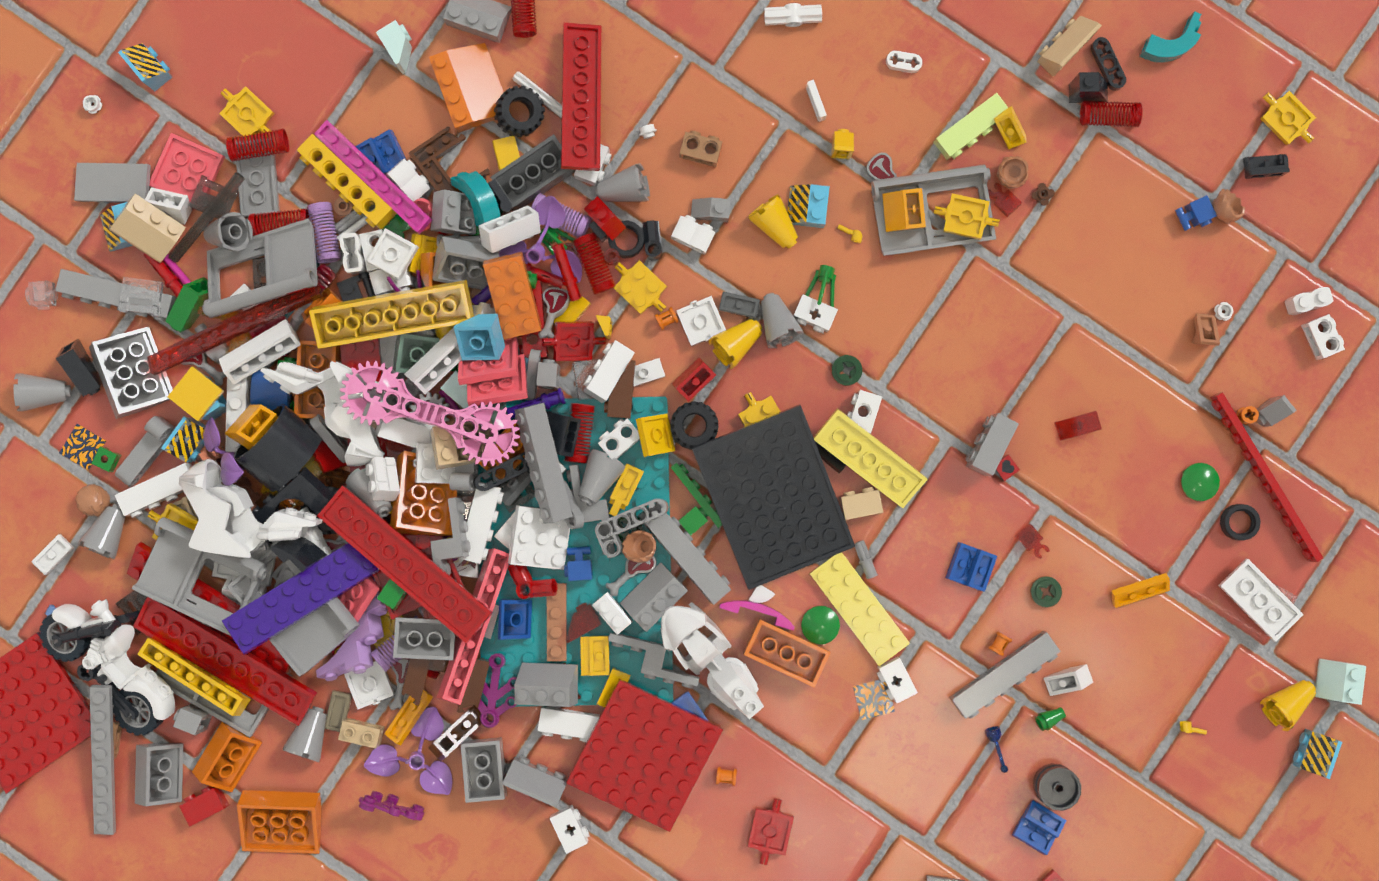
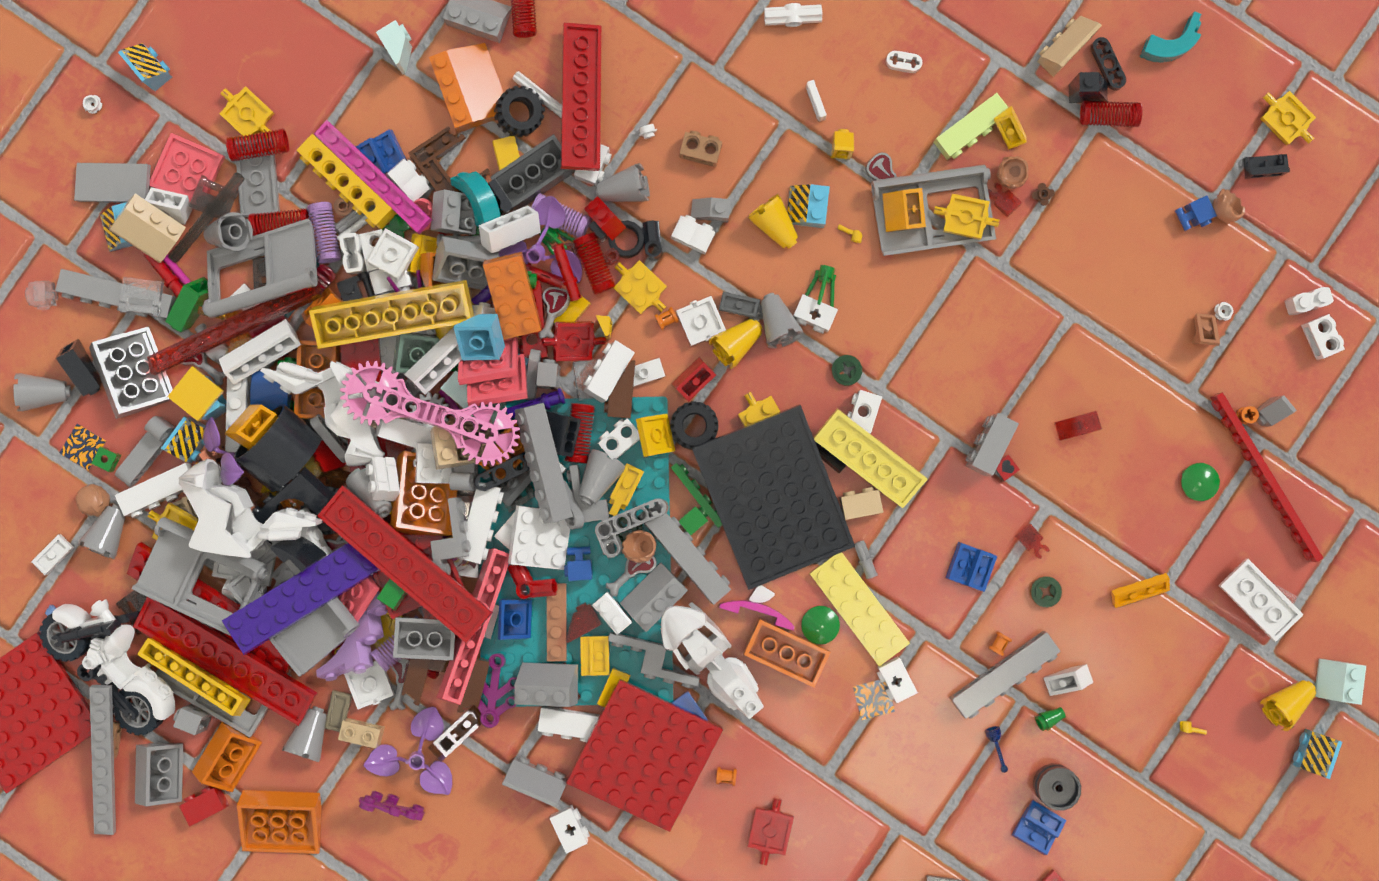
(407, 718): light orange plate -> none
(483, 769): light grey brick -> none
(1254, 517): black tyre -> none

